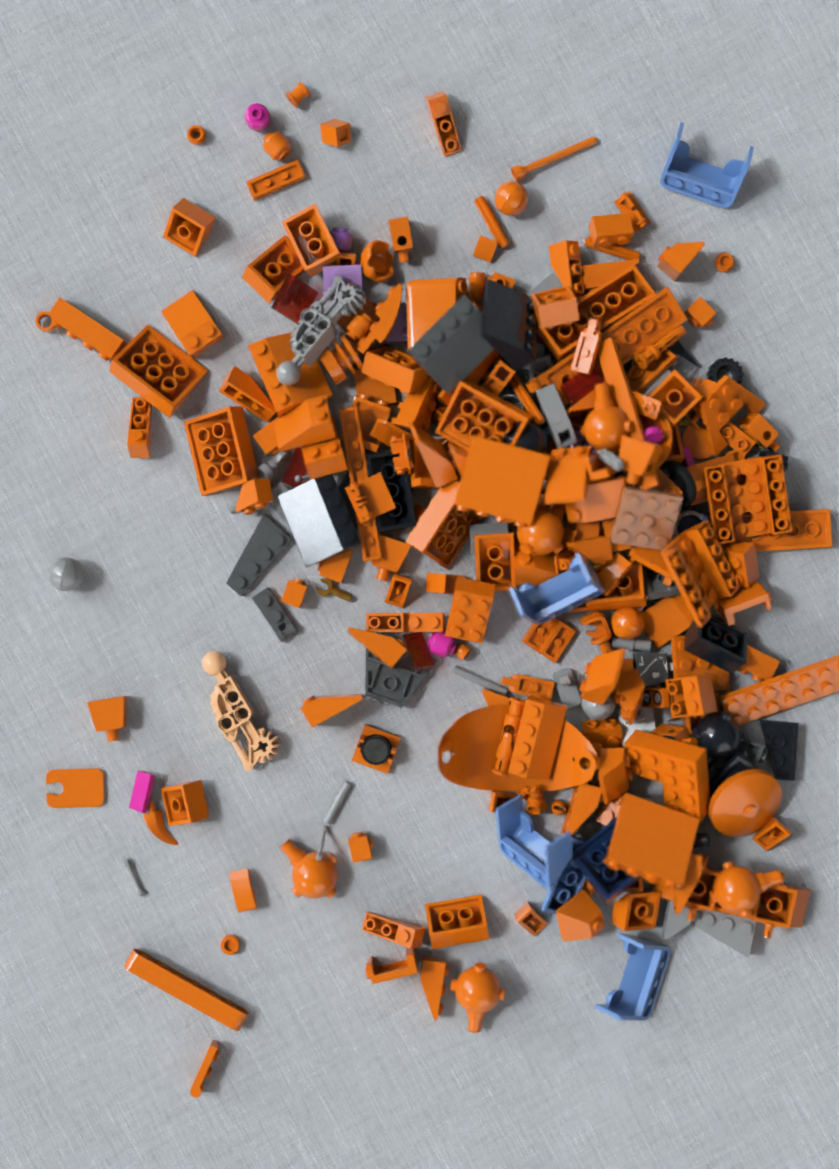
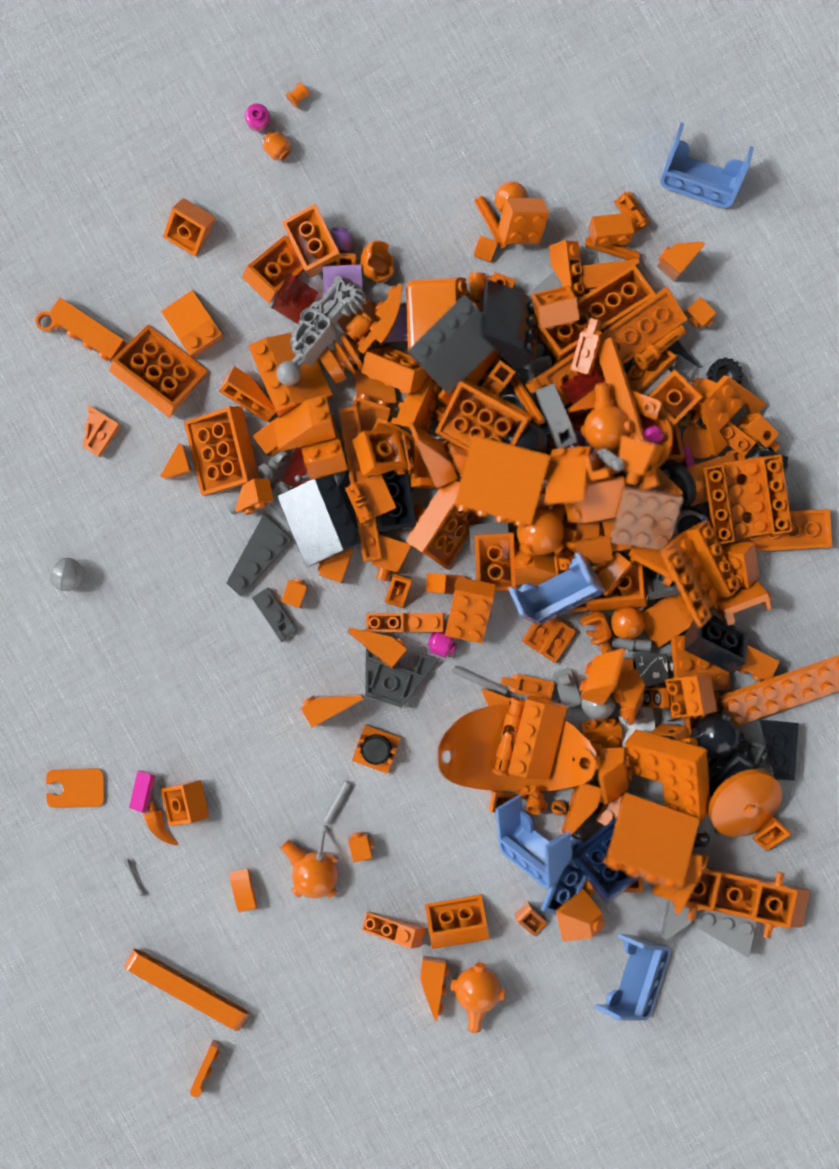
(98, 431): none -> orange wing
(109, 715): orange torso -> none
(140, 428): orange slope -> none
(177, 464): none -> orange slope
(196, 129): orange plate -> none
(223, 707): light nougat arm -> none
(230, 944): orange tile -> none
(276, 180): orange tile -> none
(332, 590): pearl gold bar -> none
(335, 132): orange panel -> none
(379, 451): none -> orange slope
(392, 970): orange panel -> none
(400, 229): orange torso -> none
(418, 651): clear red slope -> none
(443, 123): orange slope -> none
(462, 651): orange hinge -> none
(520, 172): orange piece -> none
(523, 220): none -> orange brick
(636, 911): orange slope -> none
(724, 262): orange plate -> none
(740, 889): orange piece -> none

